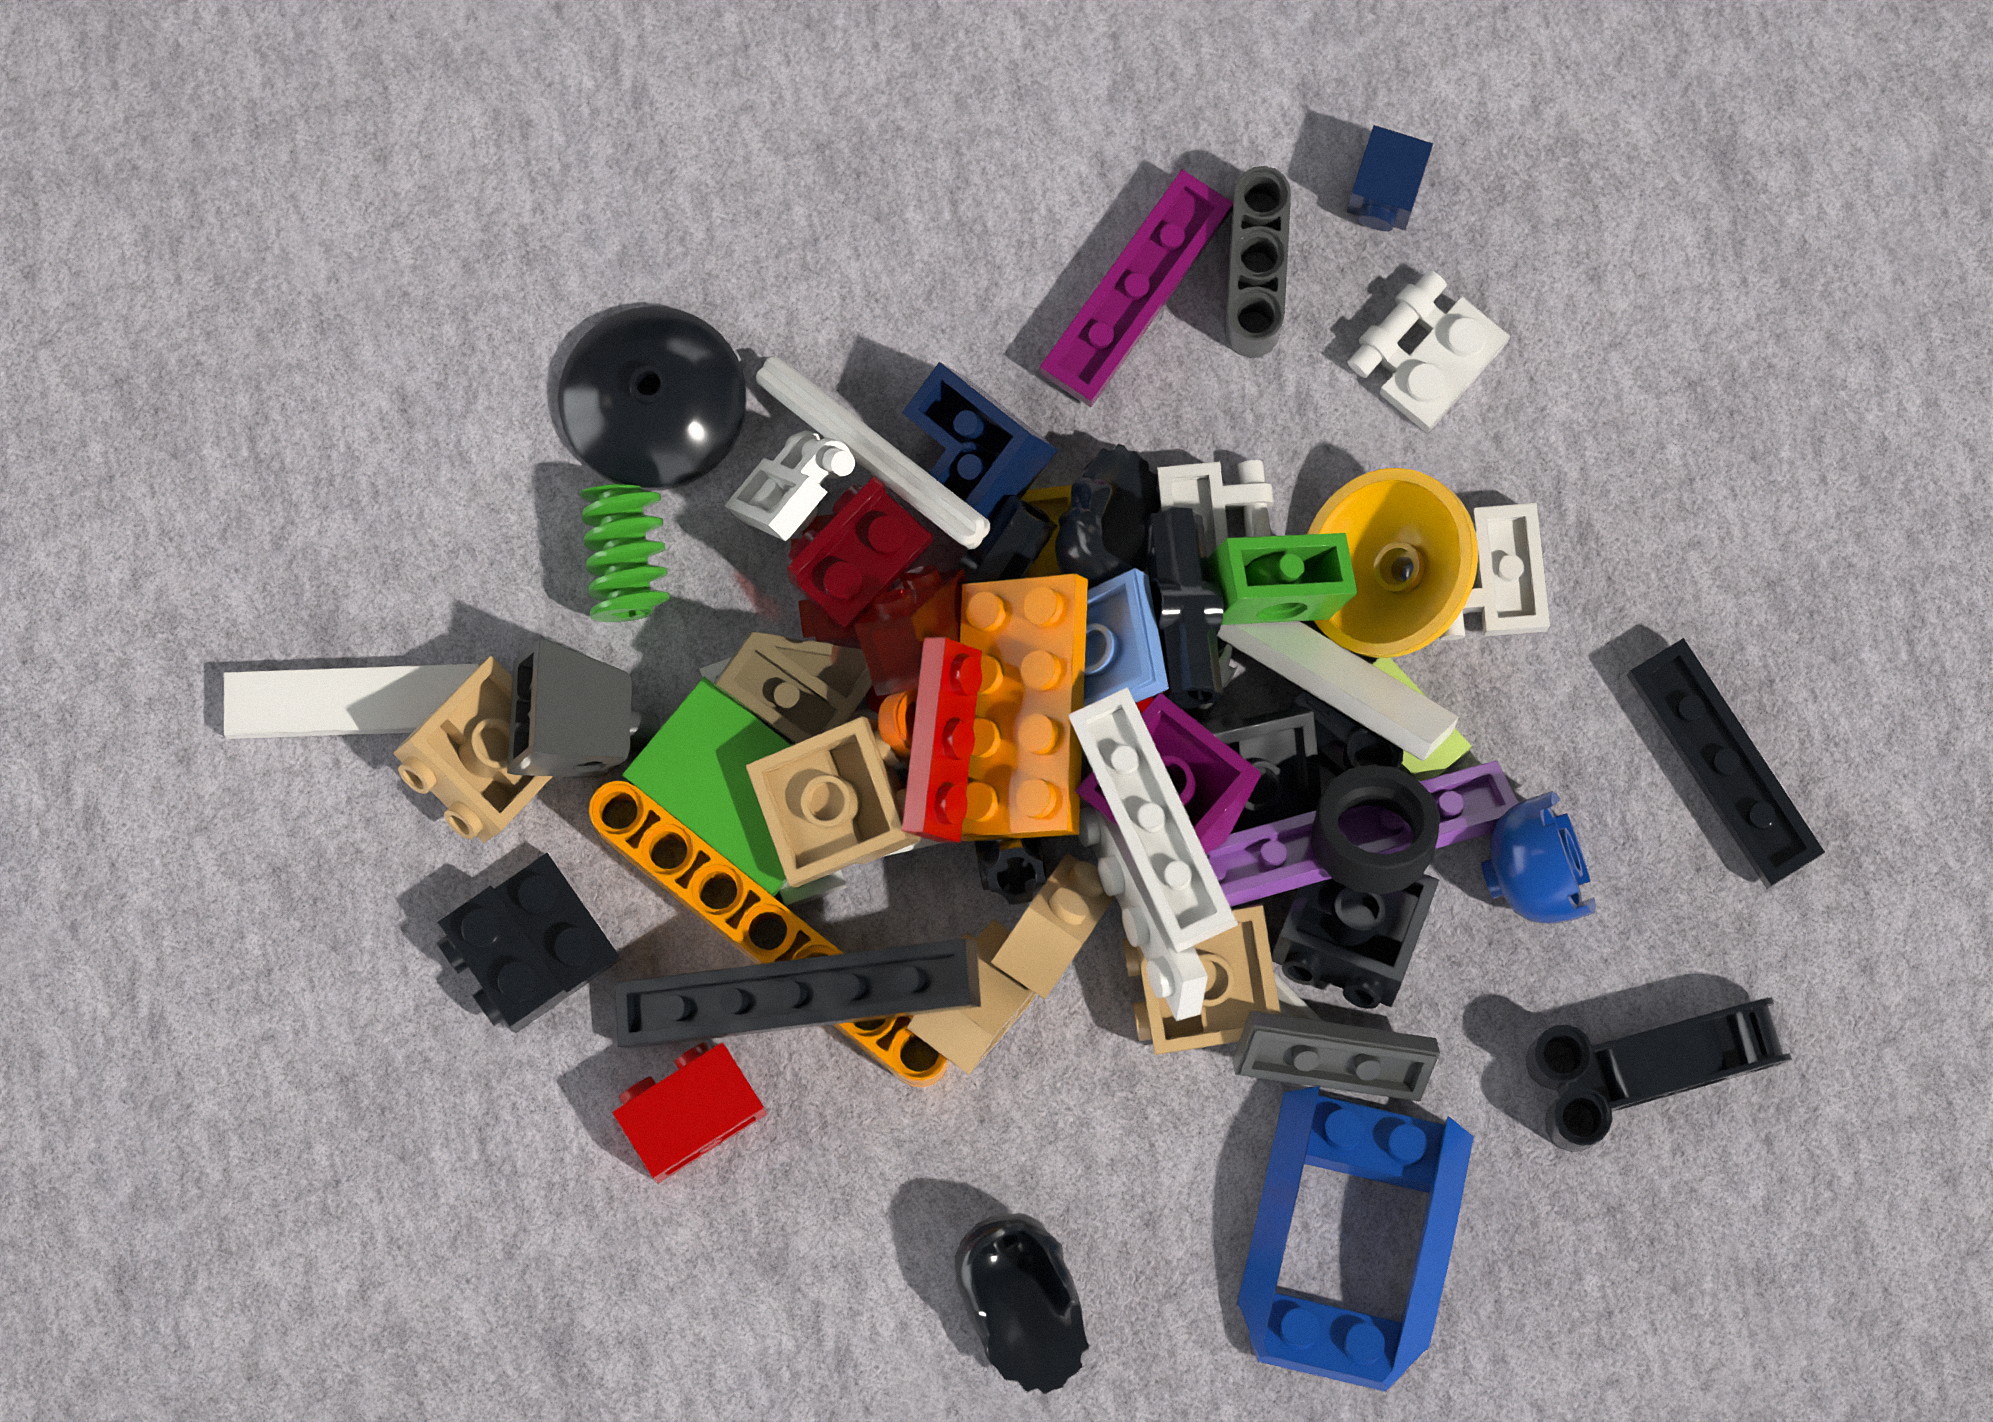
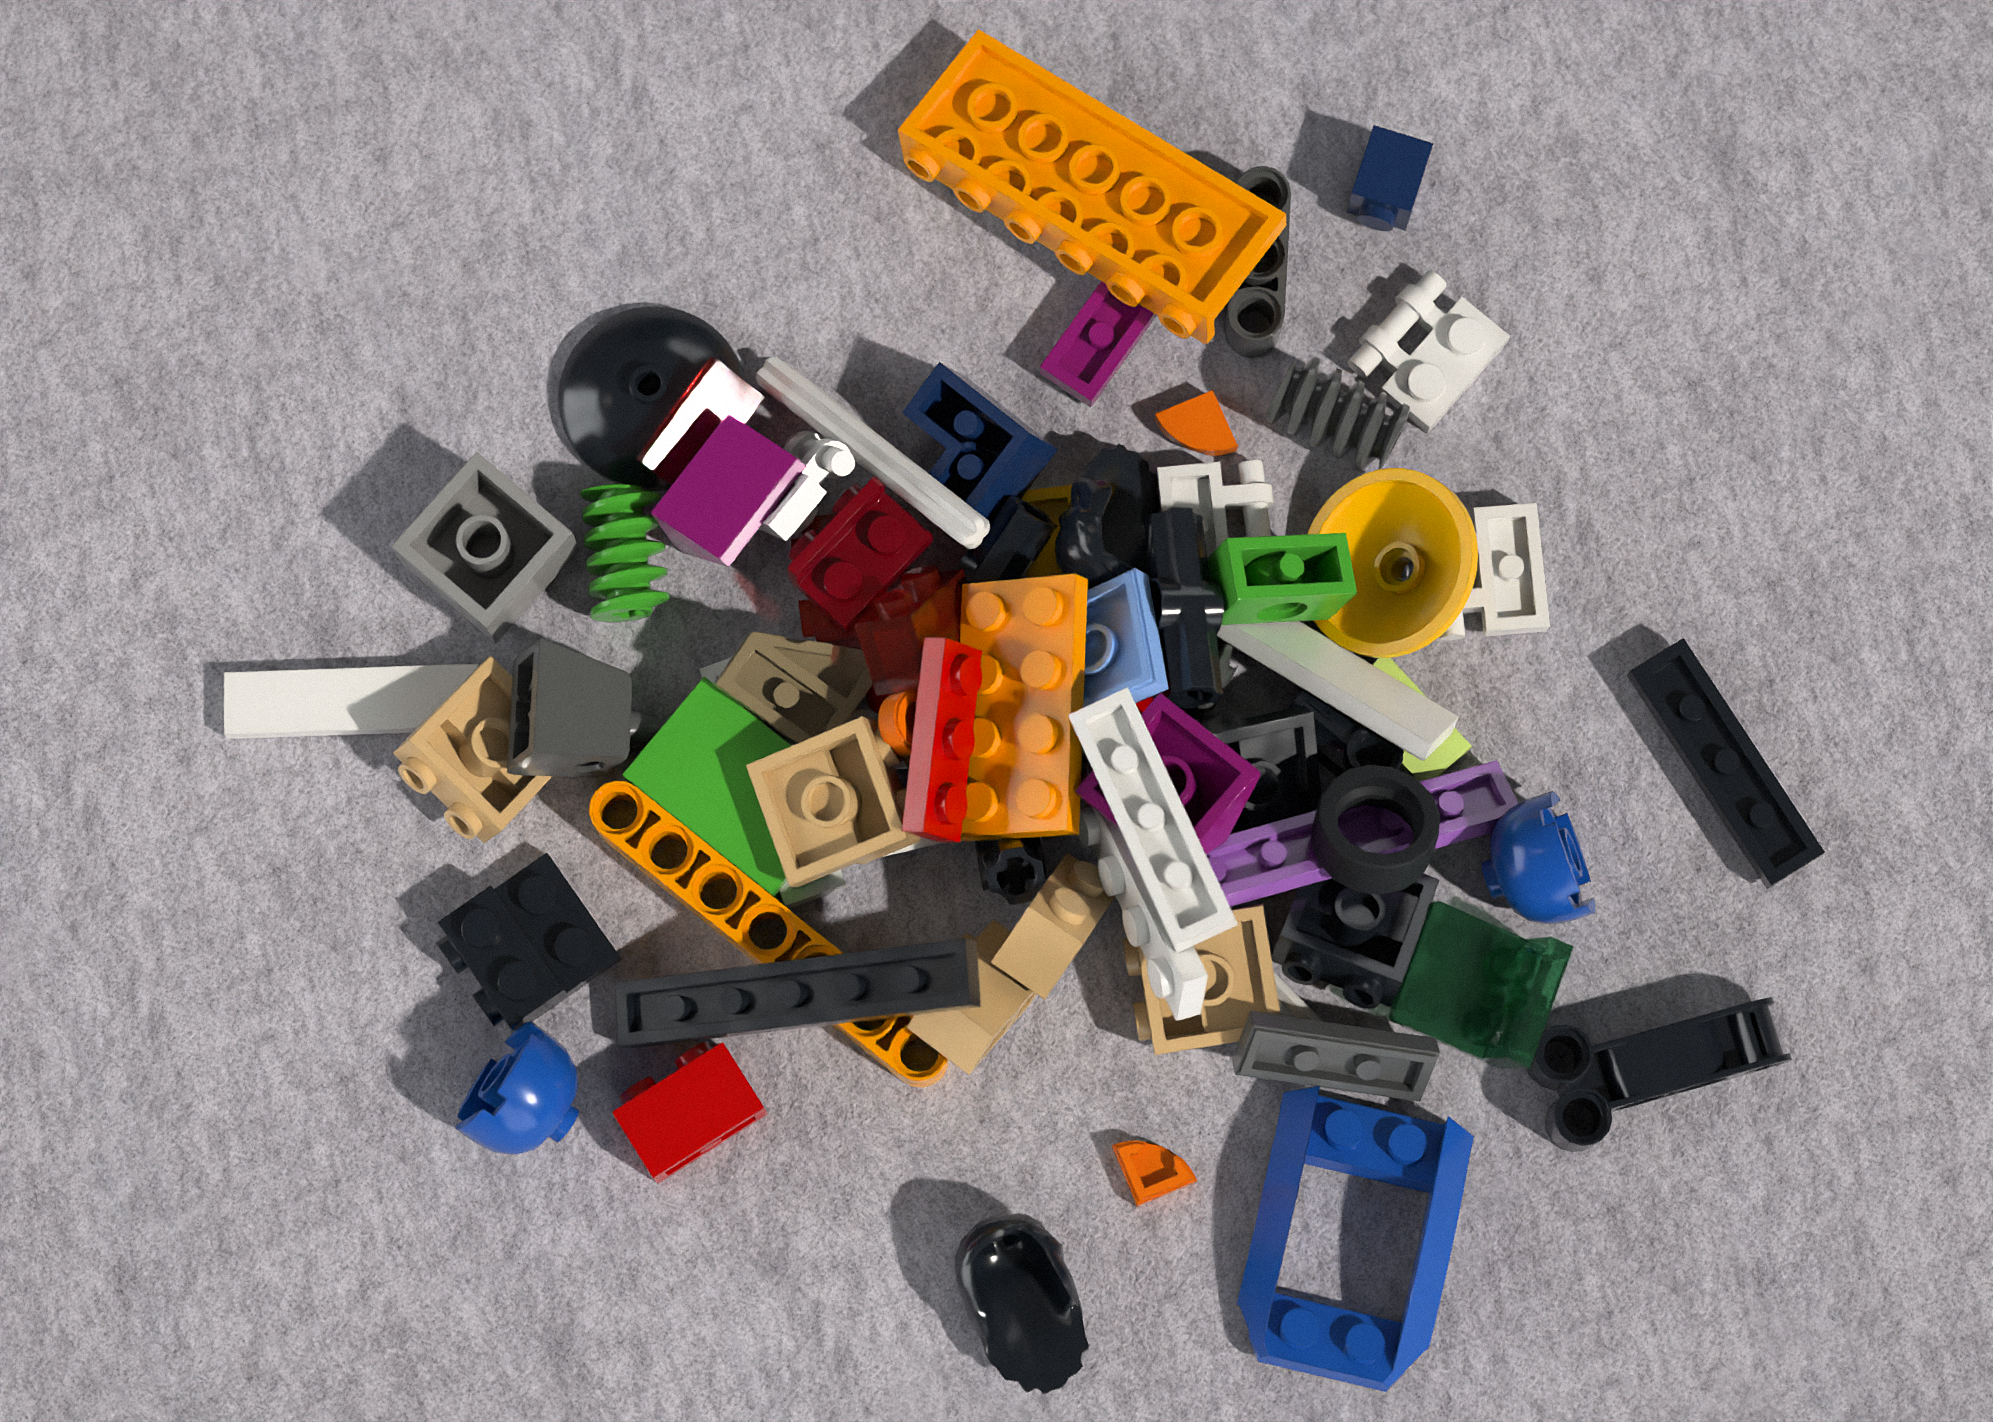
(486, 547): none -> light grey brick
(522, 1095): none -> blue cylinder
(696, 417): none -> tile
(726, 492): none -> magenta slope
(1088, 186): none -> light orange bracket
(1151, 1170): none -> orange tile
(1198, 426): none -> orange tile
(1337, 414): none -> dark grey piece
(1480, 987): none -> clear green bracket

